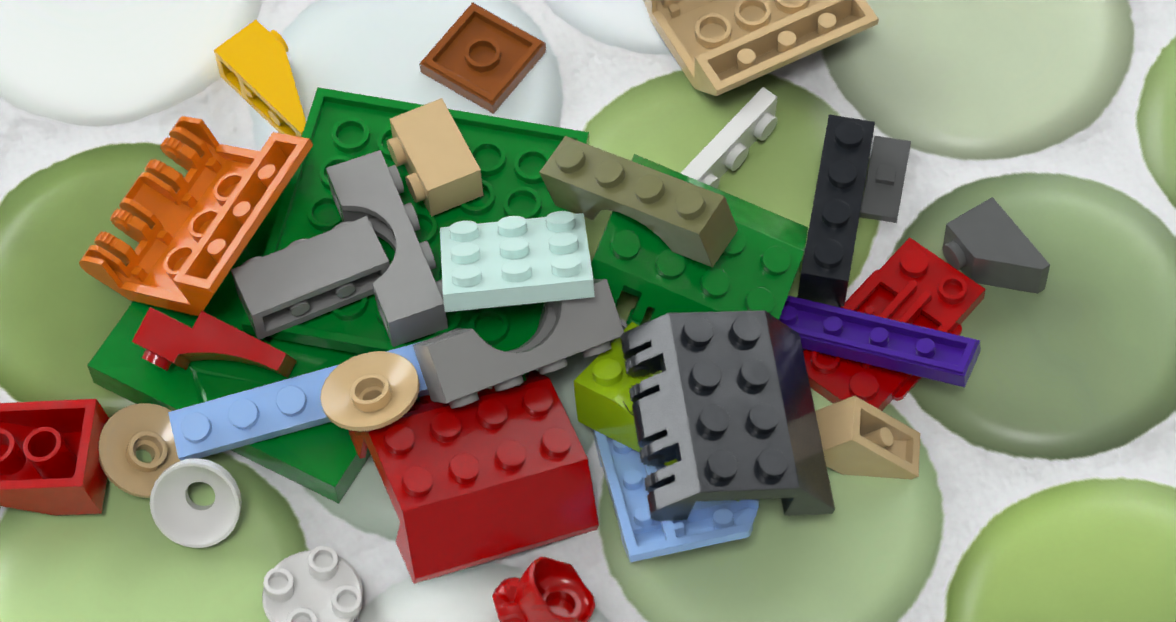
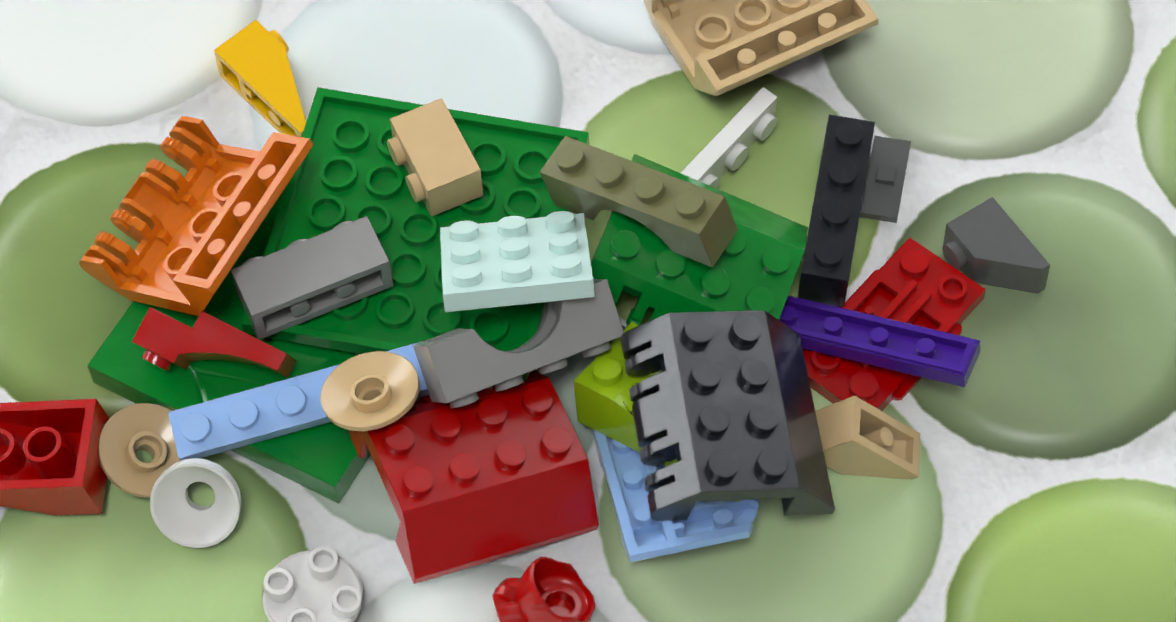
(407, 292): light grey arch -> none
(483, 57): dark orange tile -> none

